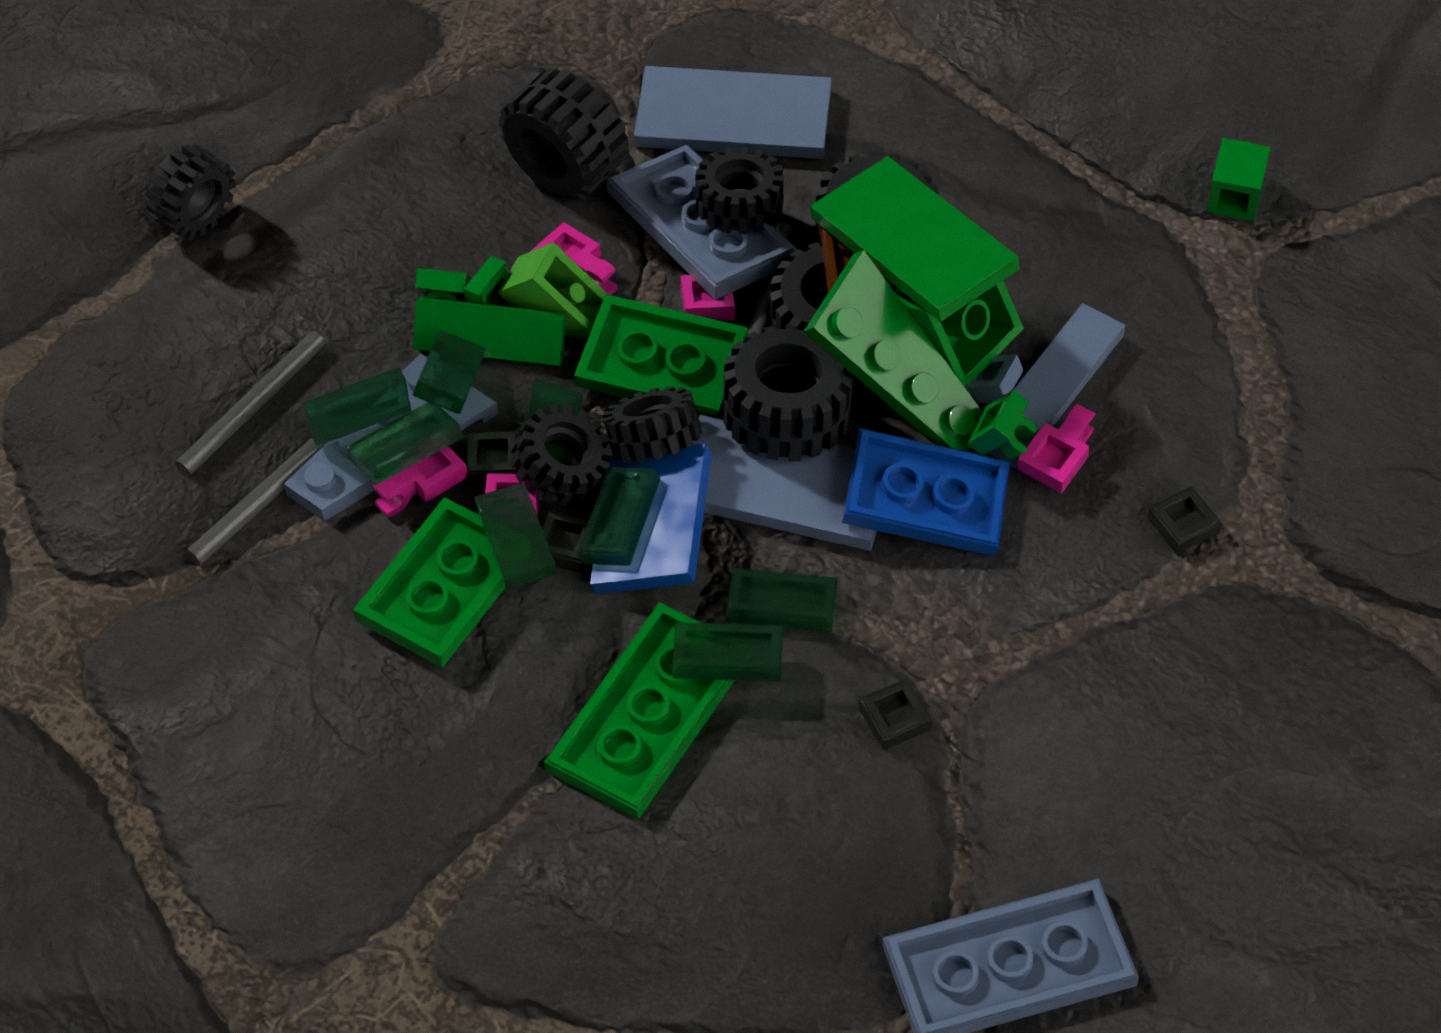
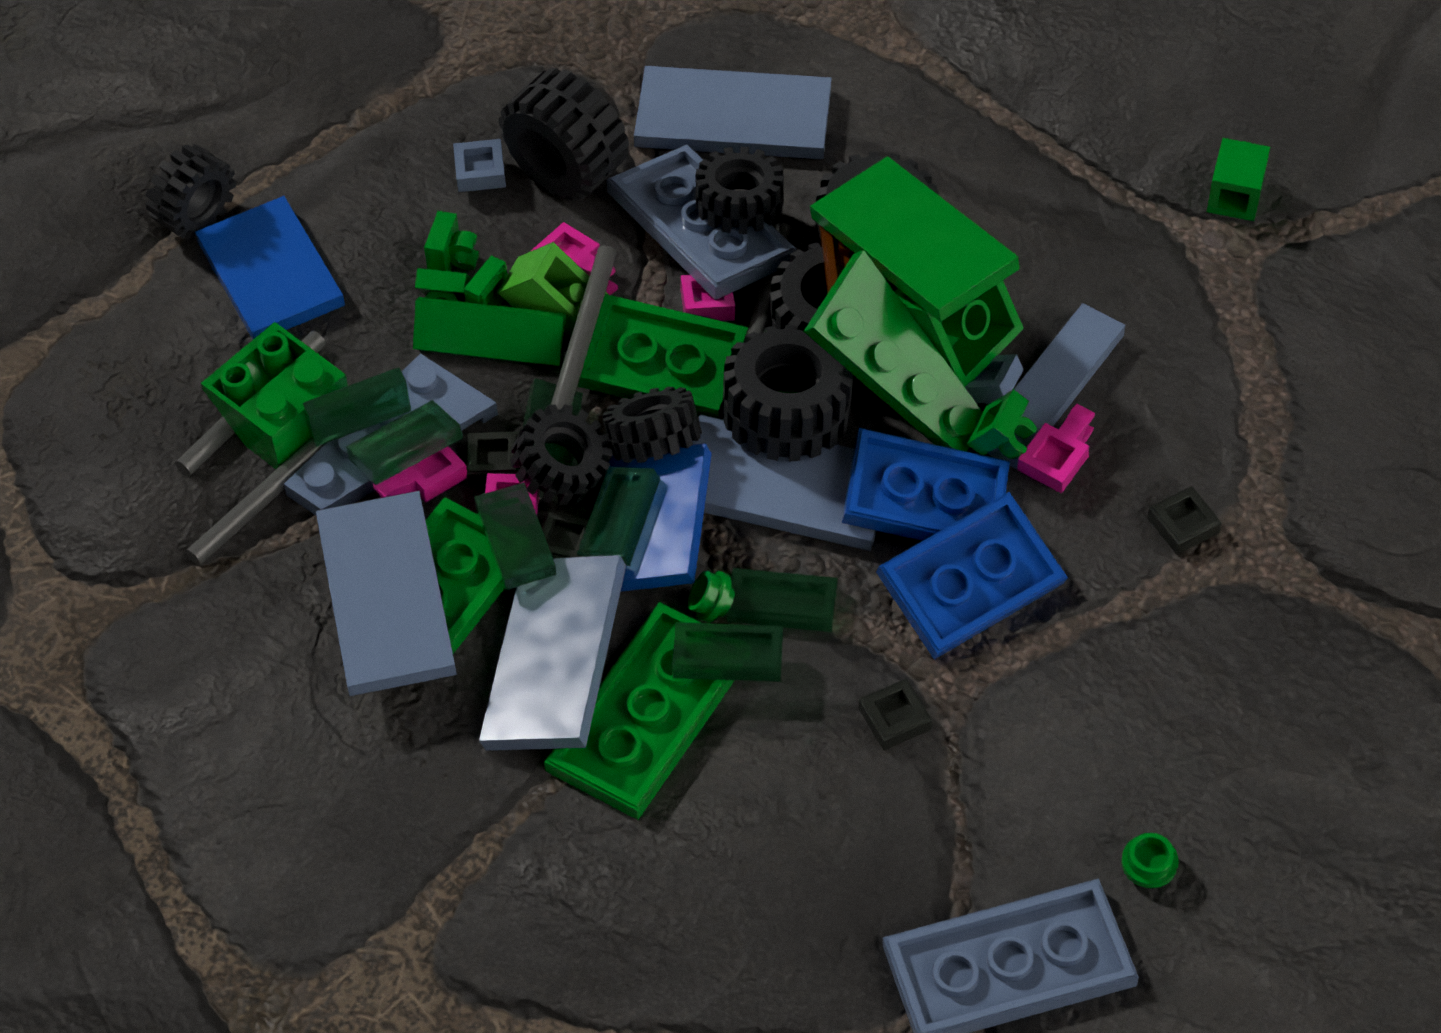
(265, 392): none -> green slope
(269, 267): none -> blue tile
(385, 593): none -> sand blue tile
(449, 246): none -> green tile
(449, 372): clear green tile -> none
(479, 165): none -> sand blue plate
(554, 657): none -> tile
(584, 327): none -> dark grey bar
(711, 595): none -> green plate
(971, 575): none -> blue tile
(1150, 860): none -> green plate

